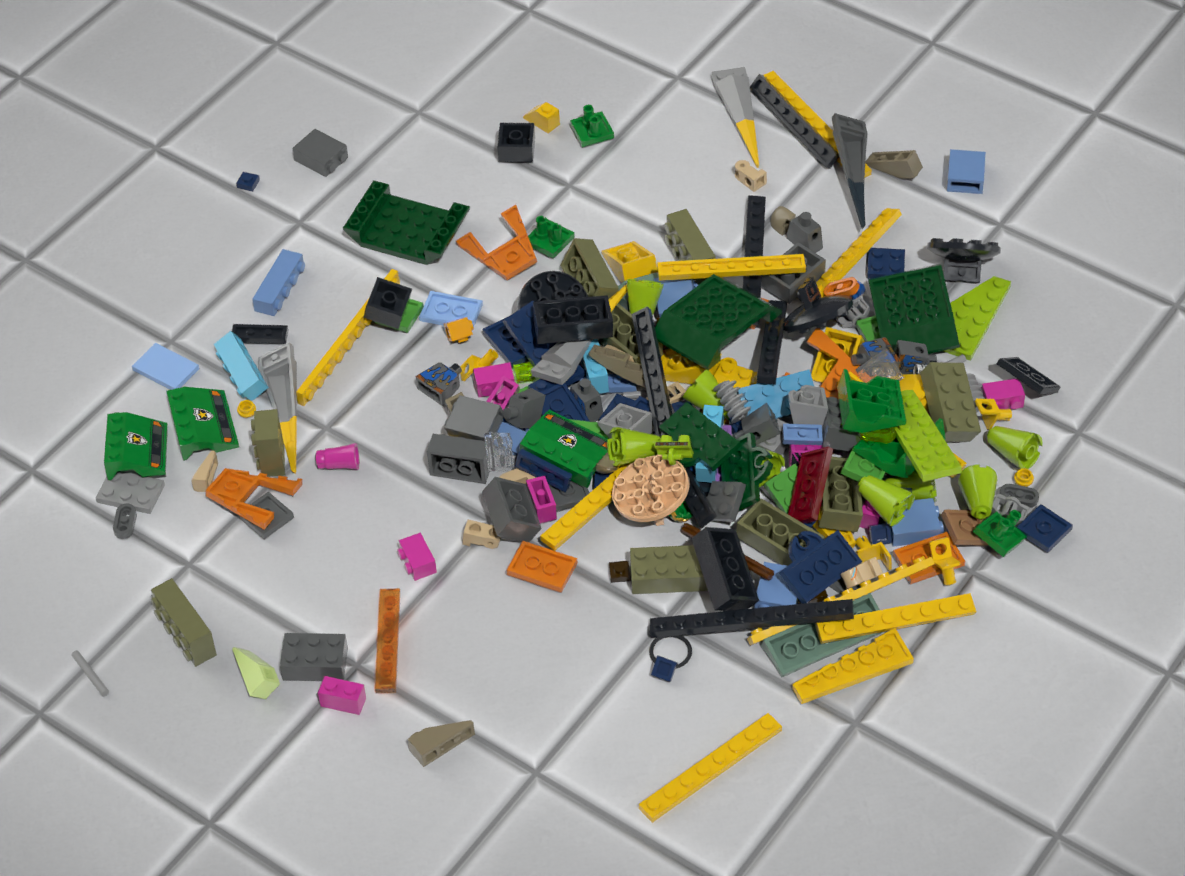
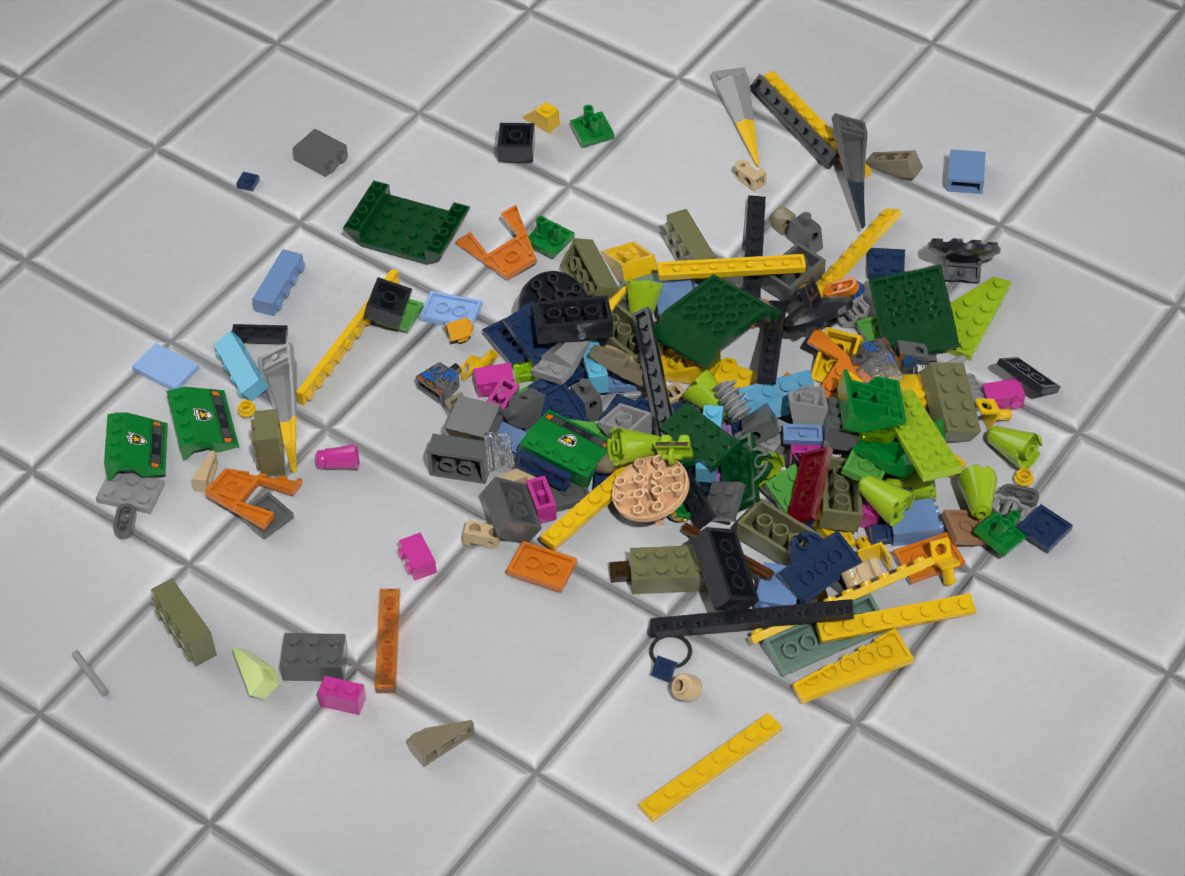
(687, 687): none -> tan head

